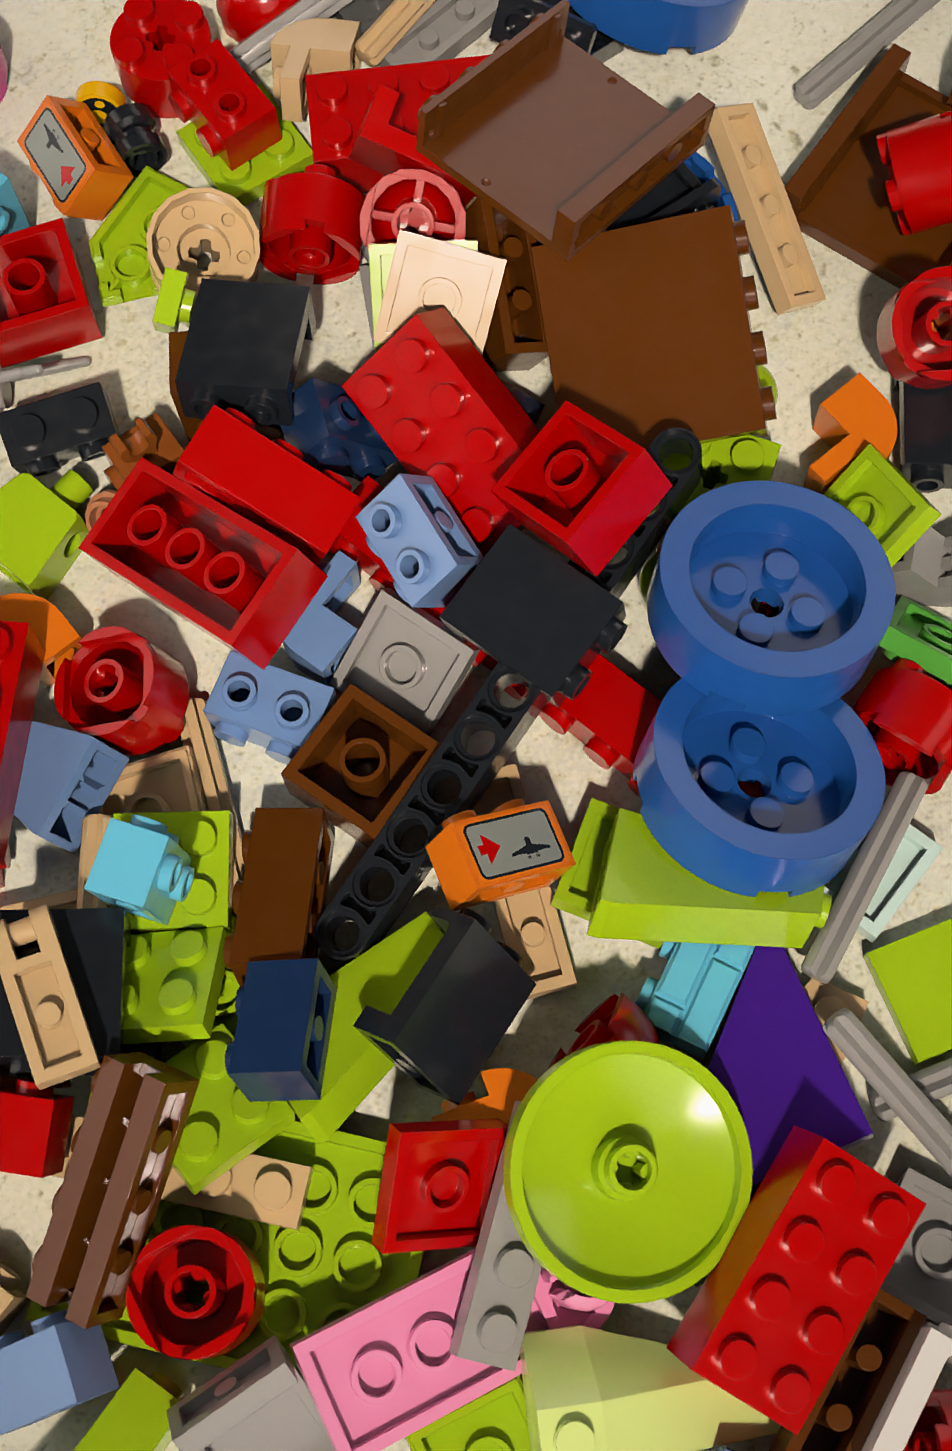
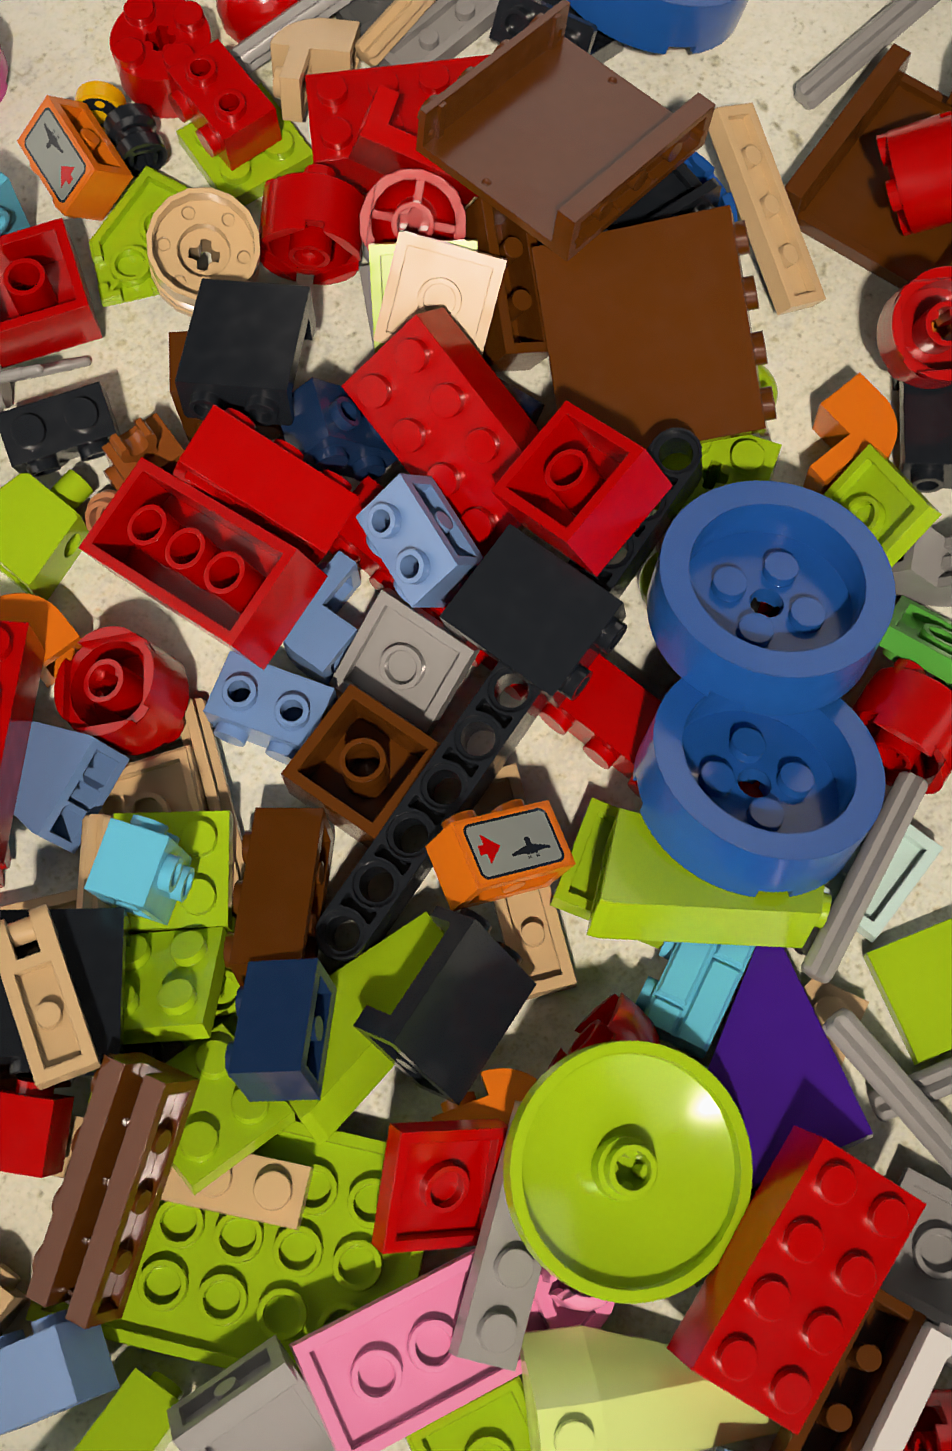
(163, 1280): red brick -> none
(174, 302): lime plate -> none

